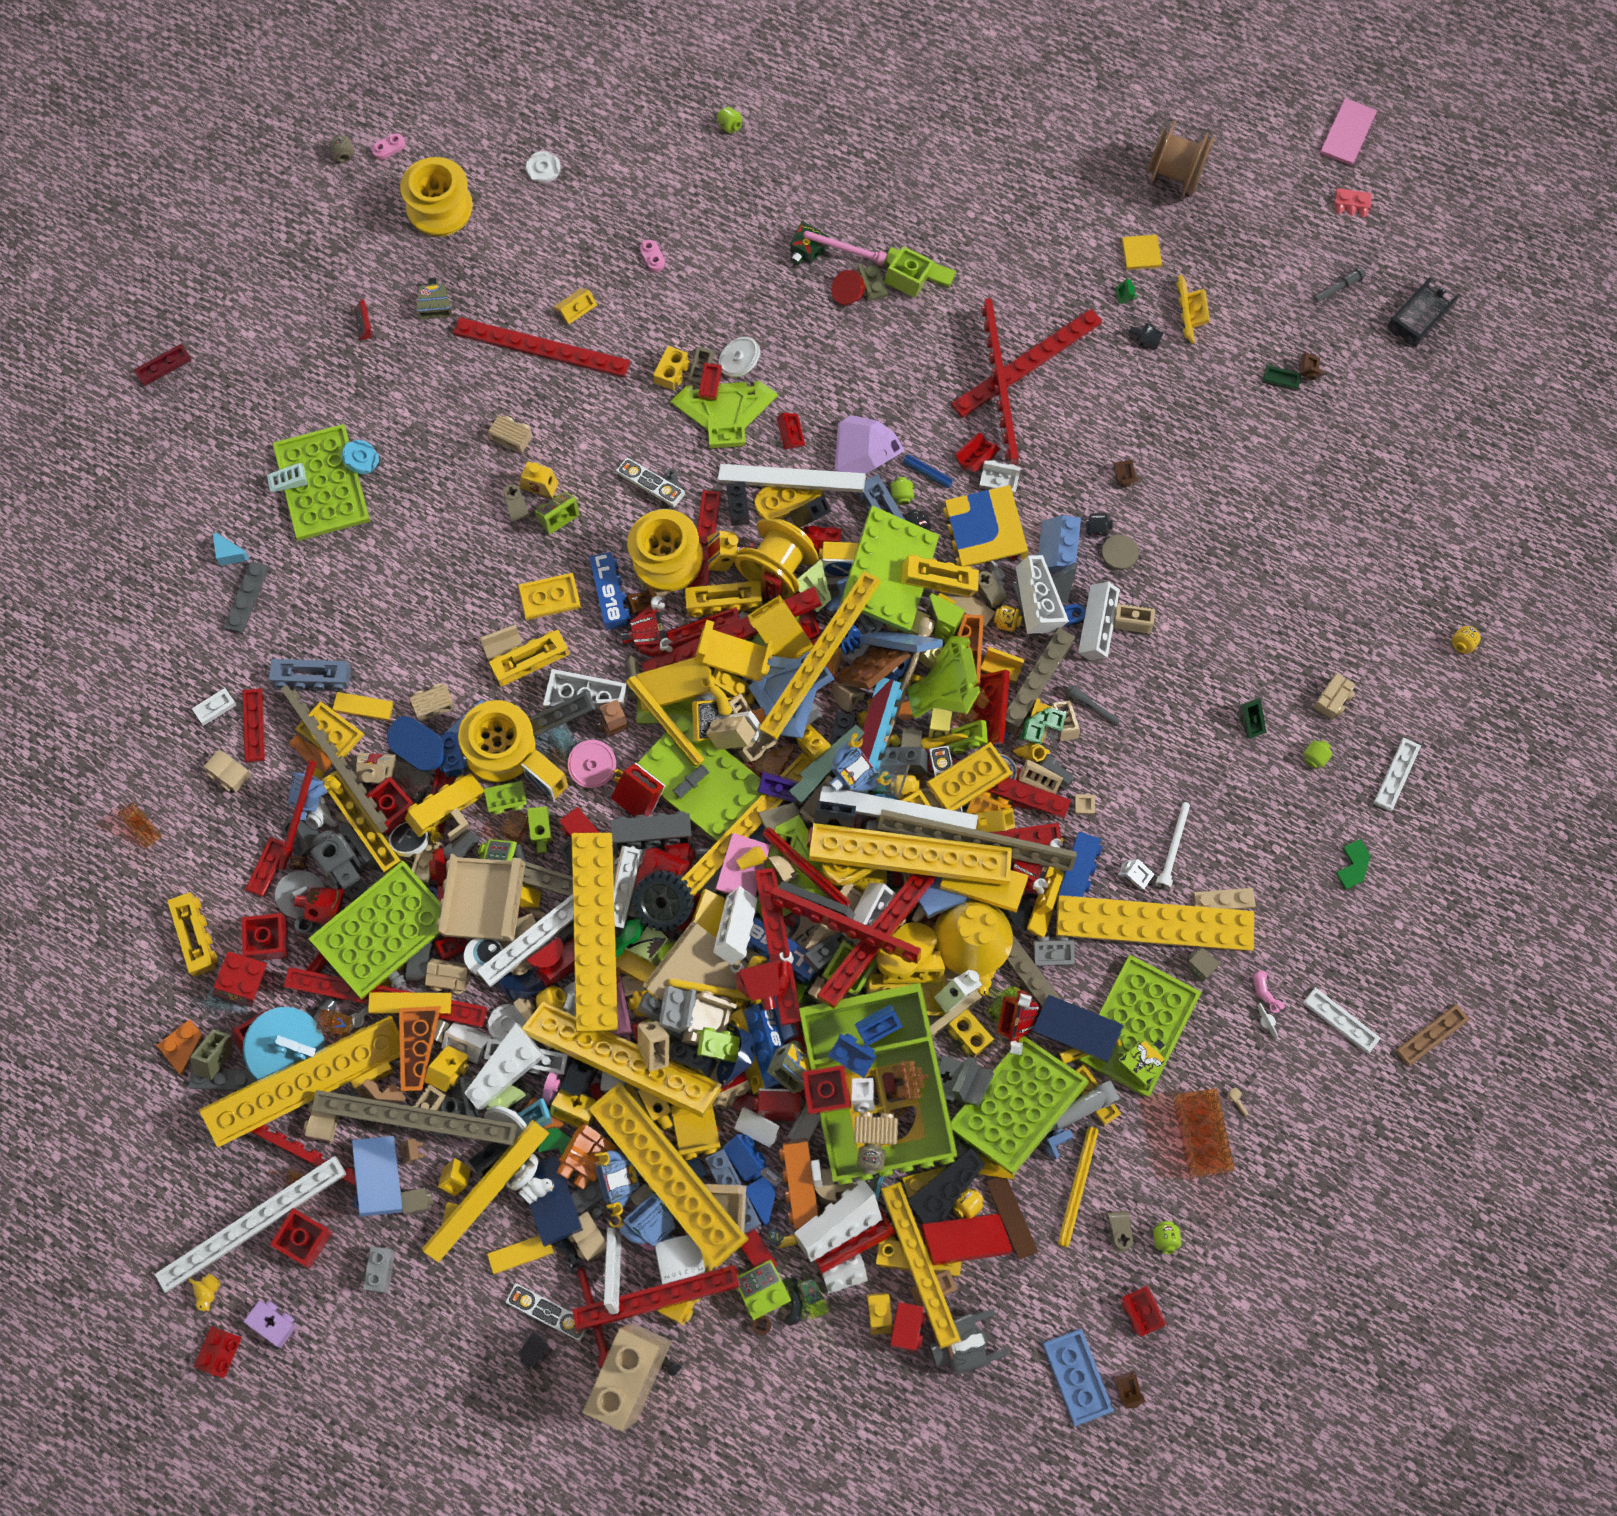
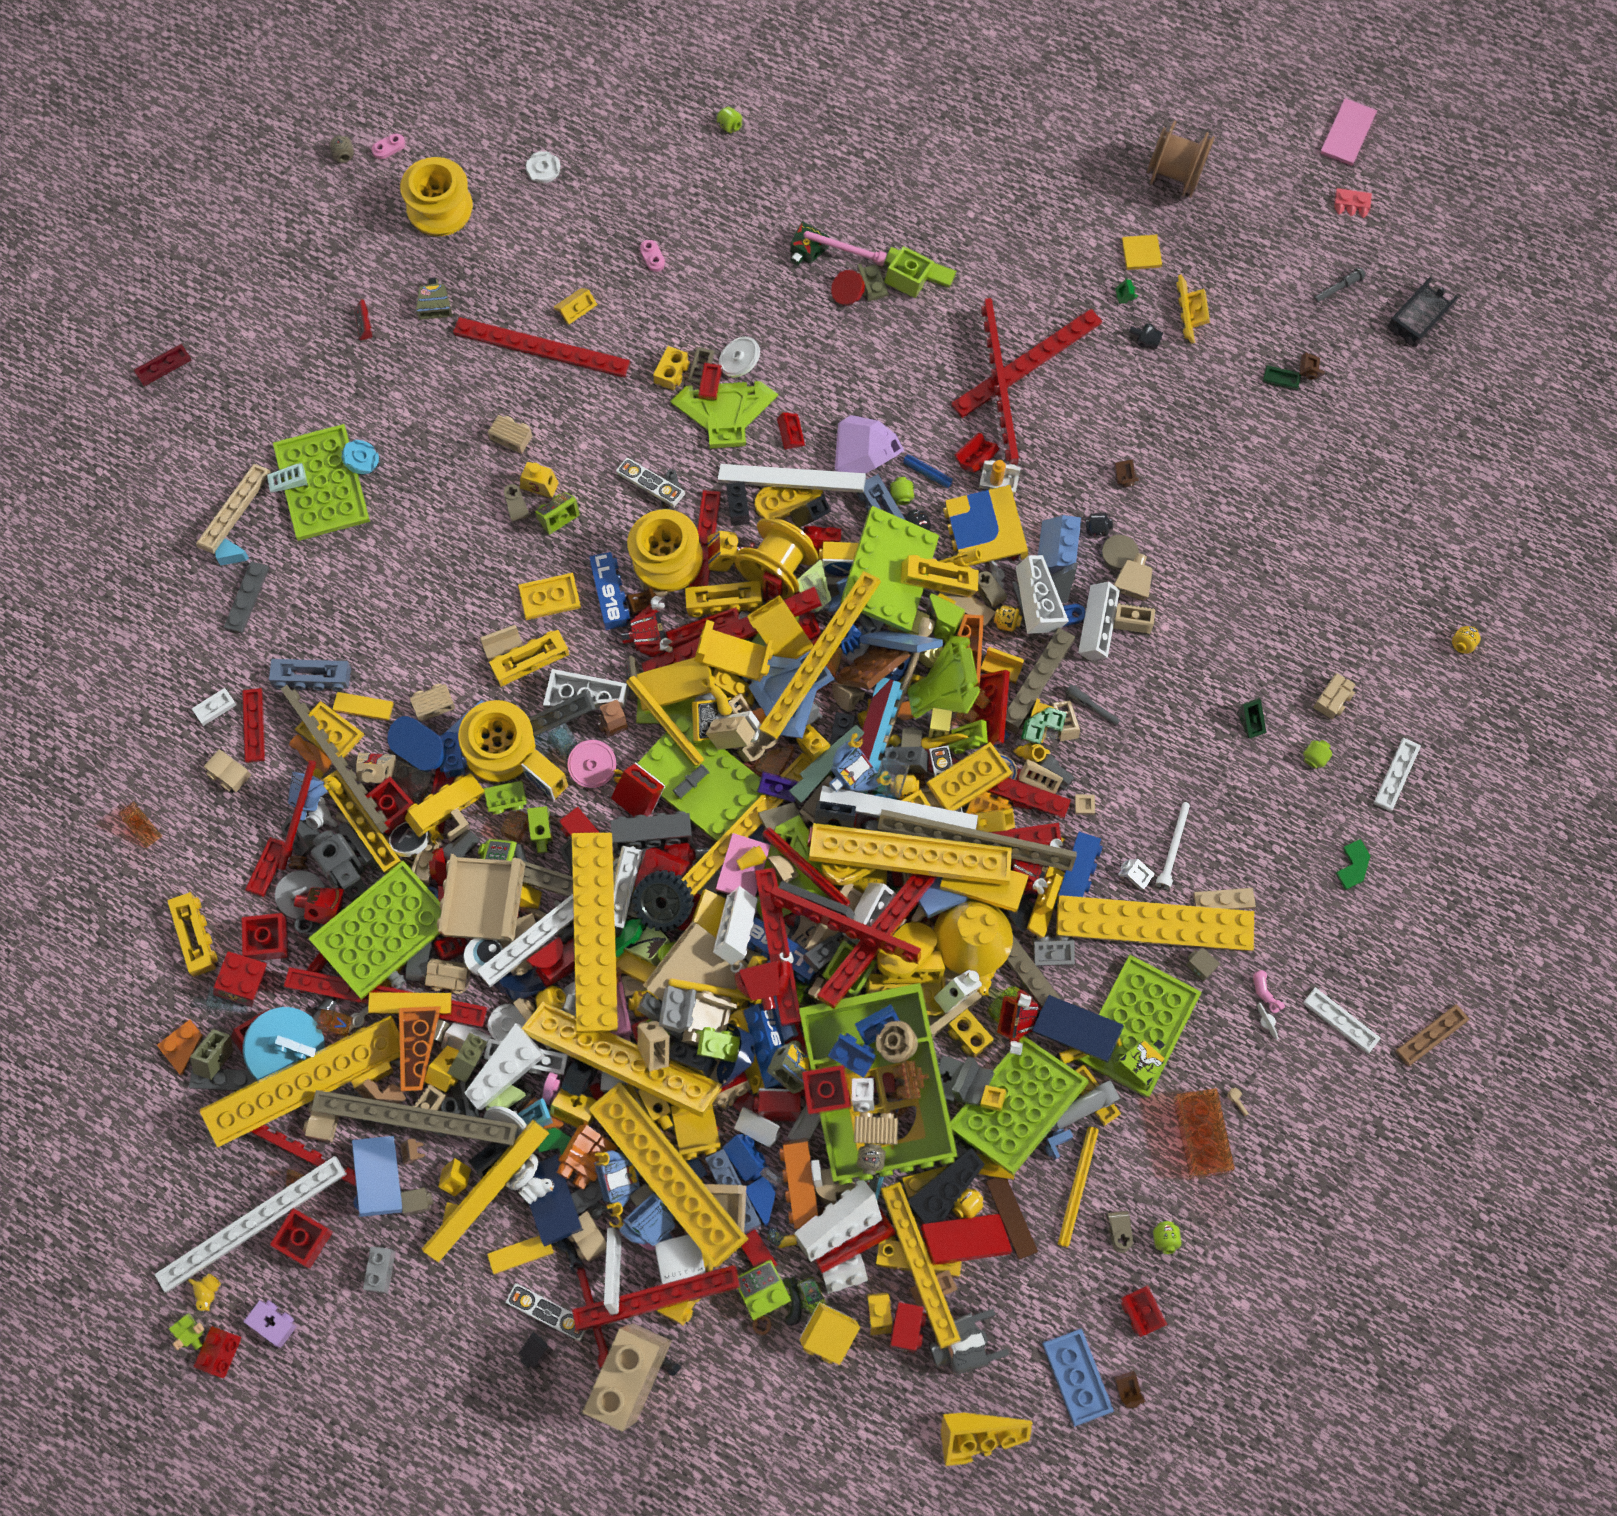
(187, 1332): none -> lime piece
(233, 508): none -> tan tile
(467, 1057): none -> olive brick
(813, 580): none -> clear tile
(829, 1334): none -> yellow piece
(897, 1042): none -> tan cone
(962, 559): none -> yellow pin
(972, 1433): none -> yellow wedge
(993, 1098): none -> yellow plate
(997, 473): none -> light orange cylinder
(1135, 578): none -> tan torso

